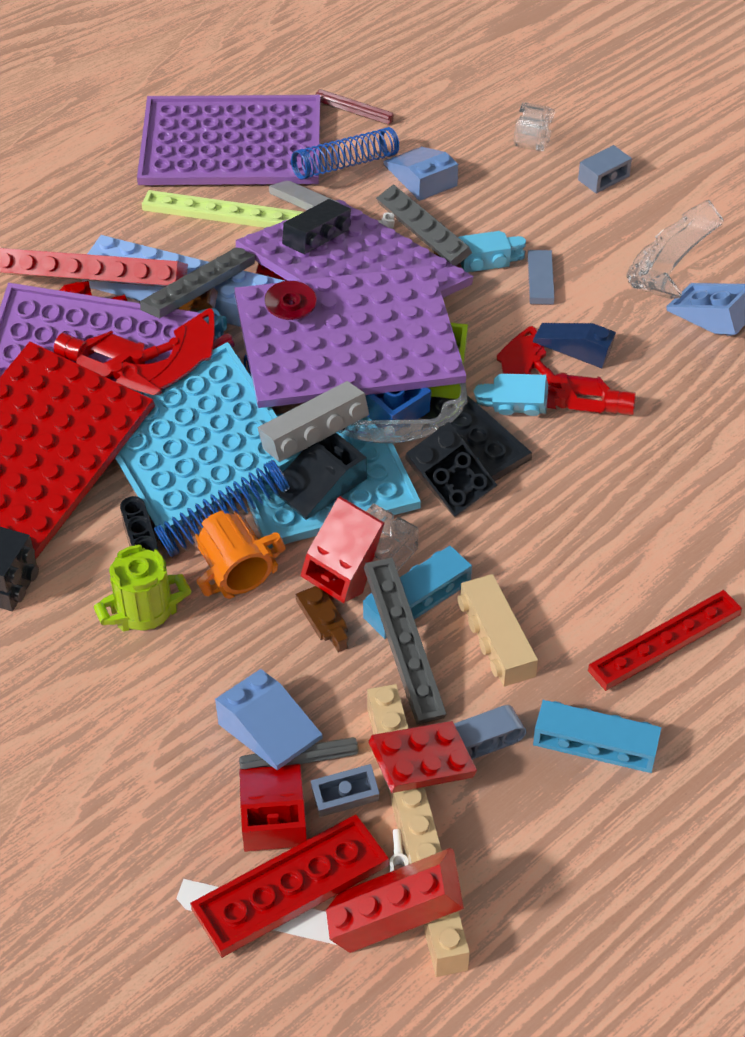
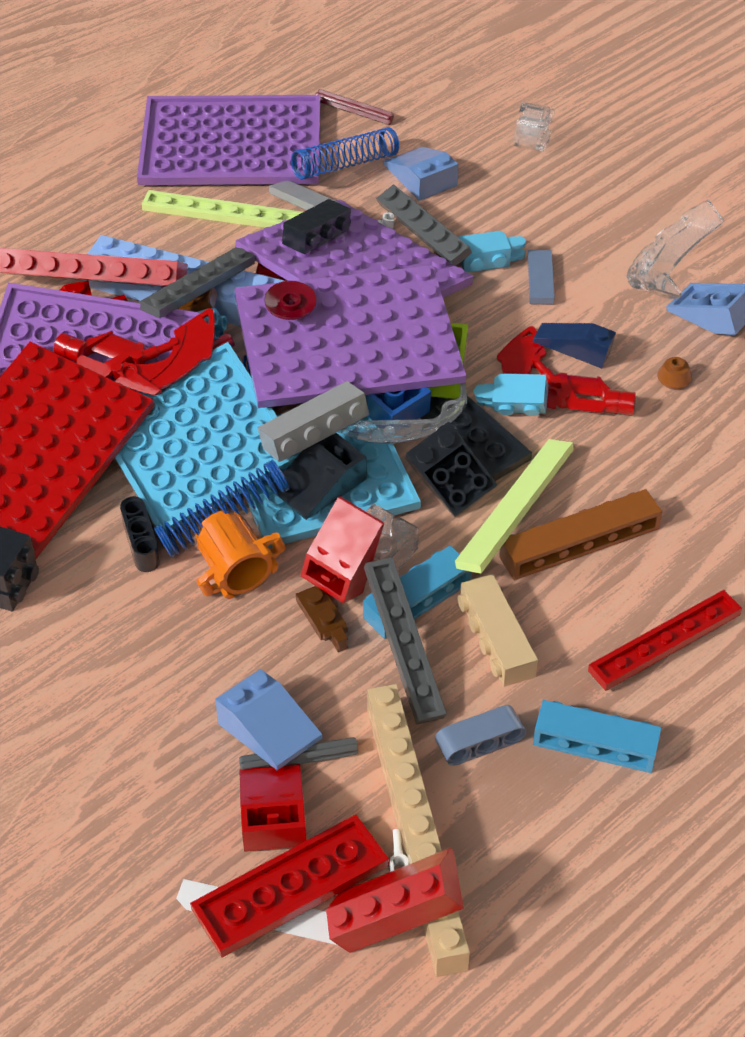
(140, 591): lime container -> none
(345, 790): sand blue brick -> none
(422, 756): red plate -> none
(513, 506): none -> yellowish green tile
(580, 534): none -> dark orange brick
(604, 169): sand blue brick -> none
(675, 373): none -> dark orange cone

